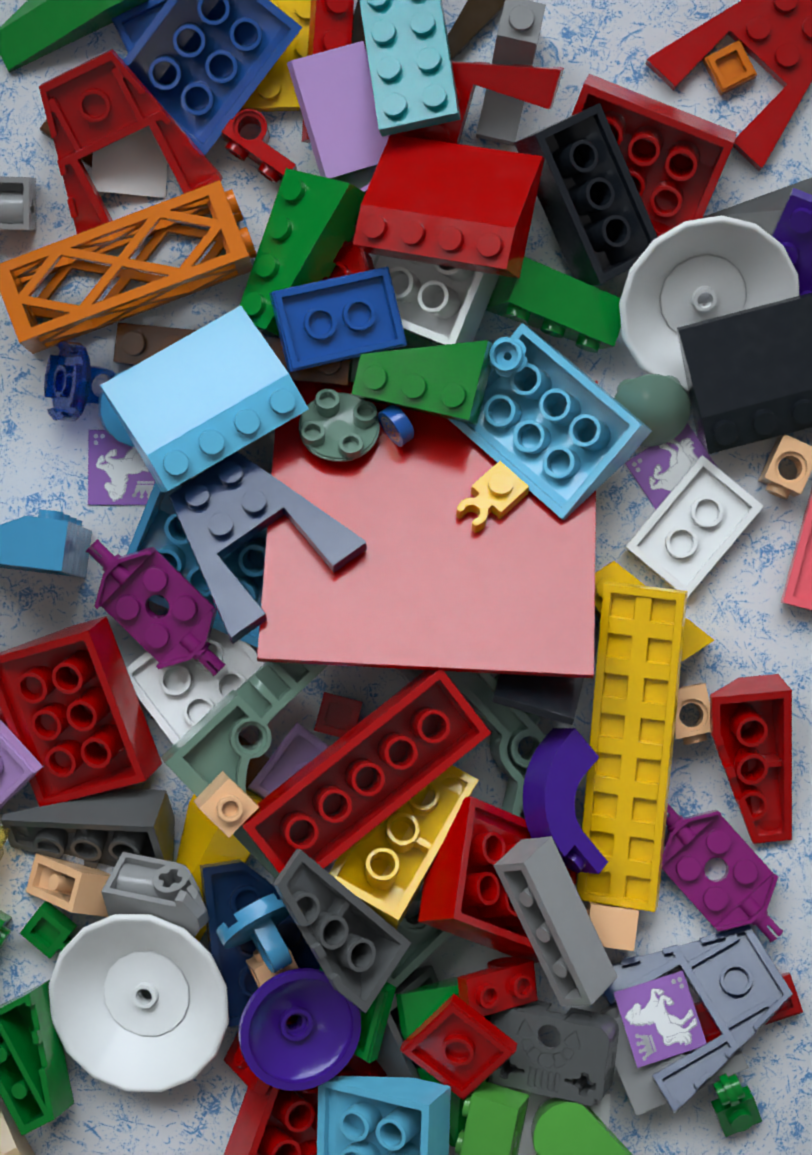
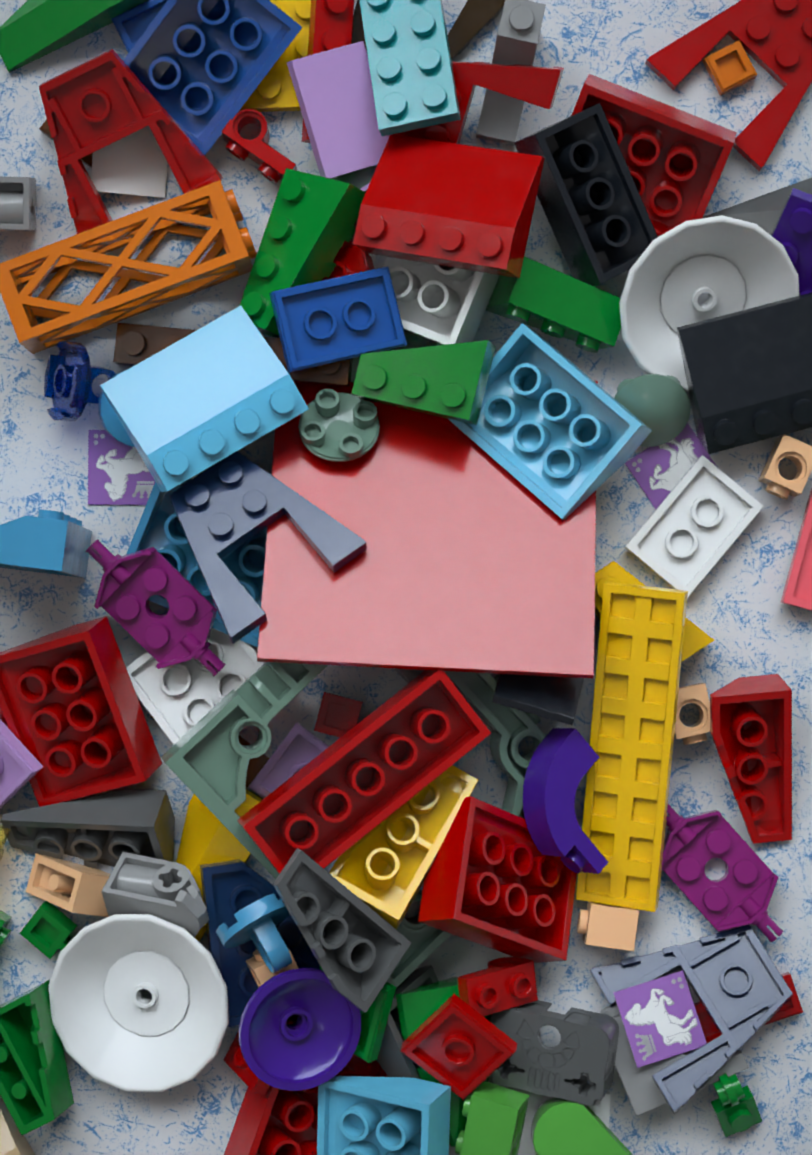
(225, 804): light nougat brick -> none
(396, 425): blue tile -> none
(495, 493): yellow plate -> none
(515, 348): medium azure plate -> none
(556, 921): light grey brick -> none

